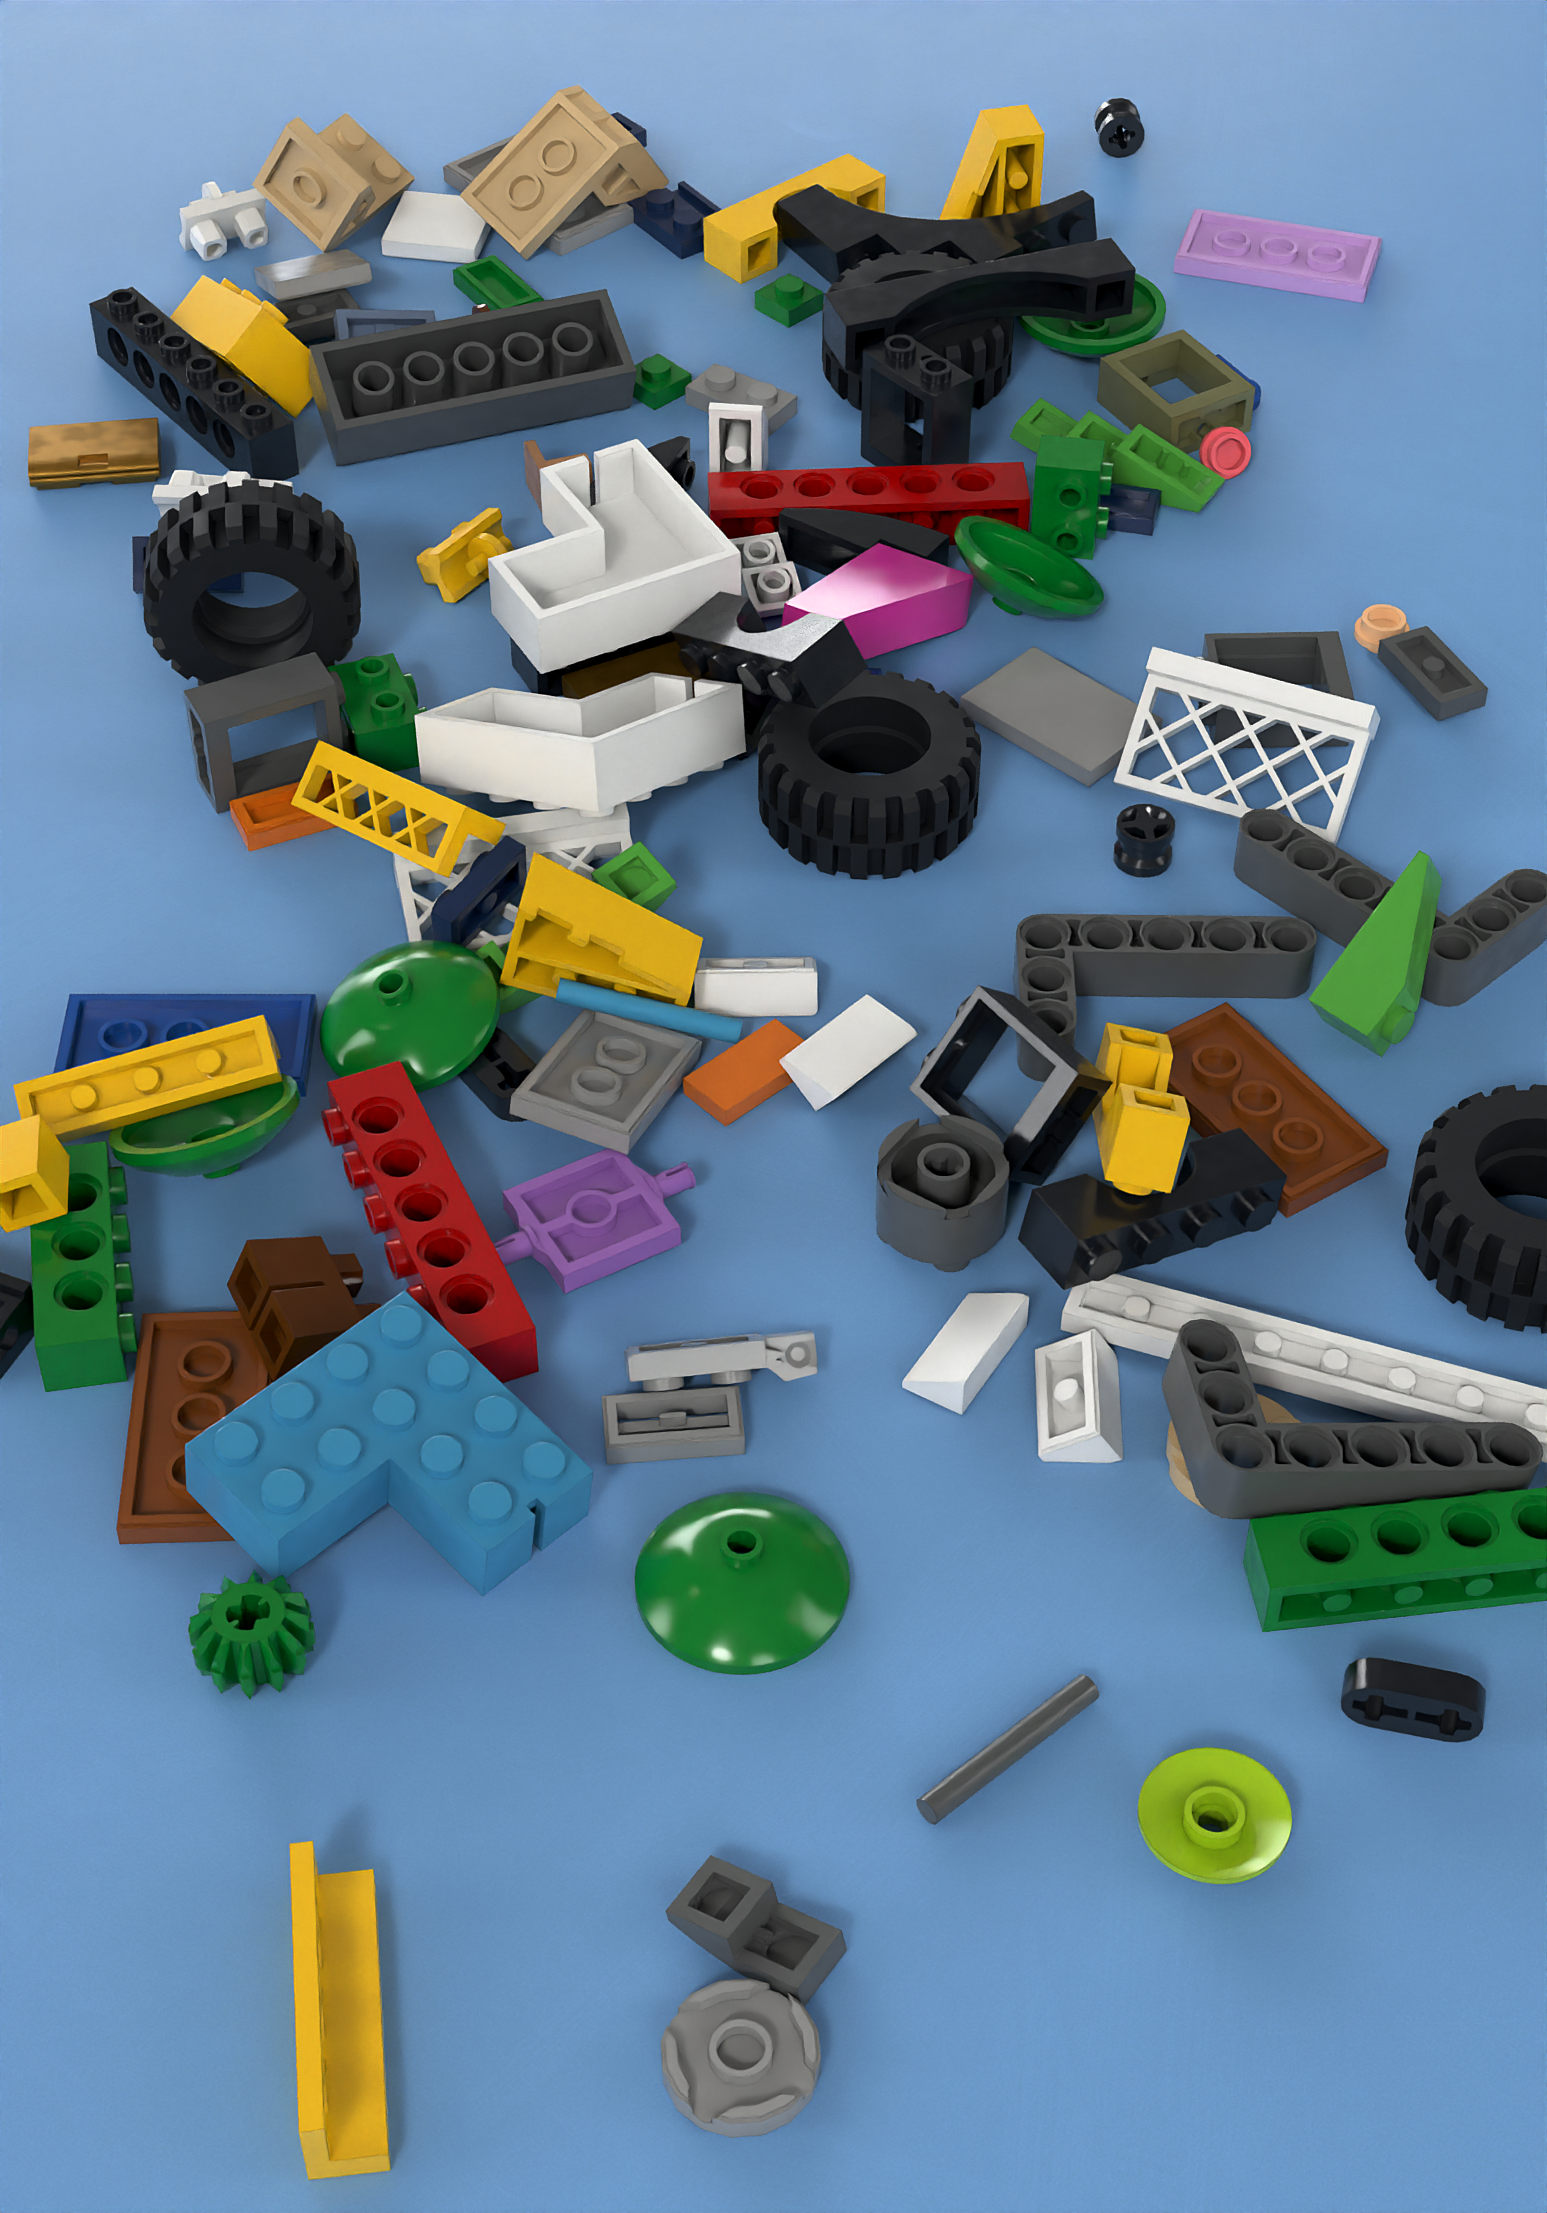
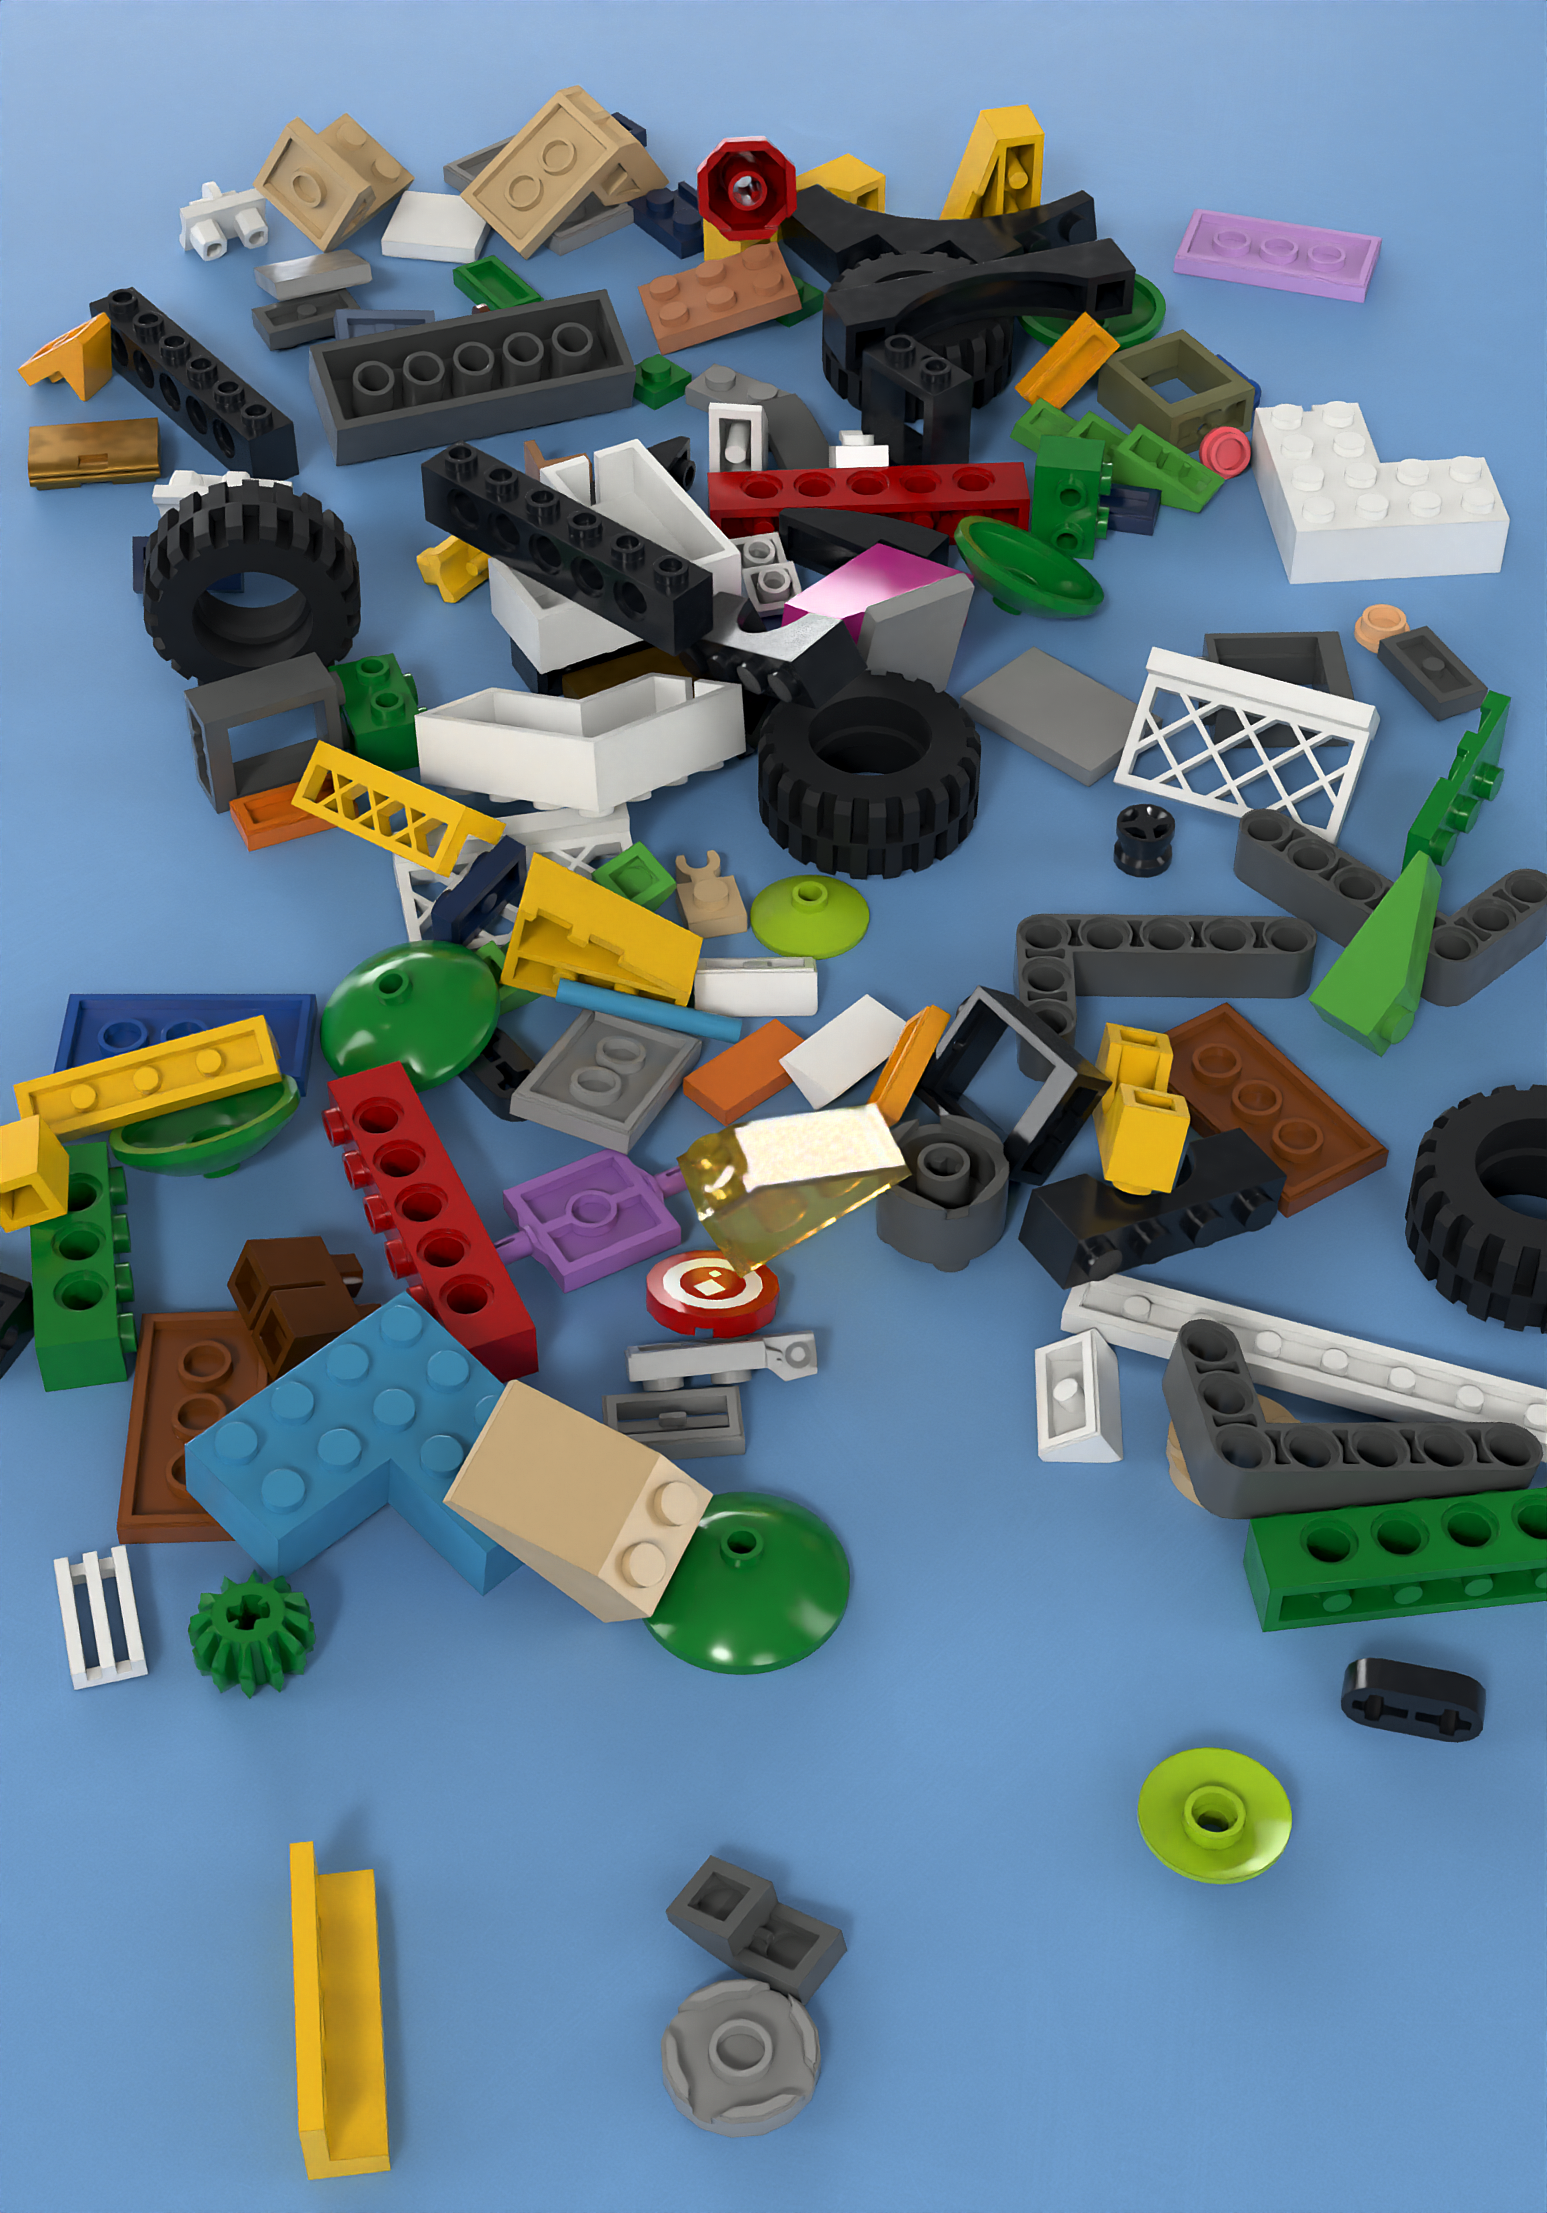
(79, 356): none -> light orange slope
(92, 1573): none -> white tile
(248, 340): yellow wedge -> none
(568, 547): none -> black brick
(579, 1503): none -> tan slope
(707, 901): none -> tan plate
(708, 1294): none -> red tile
(719, 297): none -> nougat plate
(746, 188): none -> red cone
(787, 1178): none -> clear yellow slope
(794, 434): none -> dark grey slope
(809, 917): none -> lime dish
(857, 451): none -> white plate
(908, 1062): none -> light orange tile
(917, 631): none -> light grey tile
(968, 1349): white slope -> none
(1007, 1749): dark grey bar -> none
(1068, 363): none -> light orange tile
(1111, 118): black wheel -> none
(1364, 519): none -> white piece
(1471, 780): none -> green wing

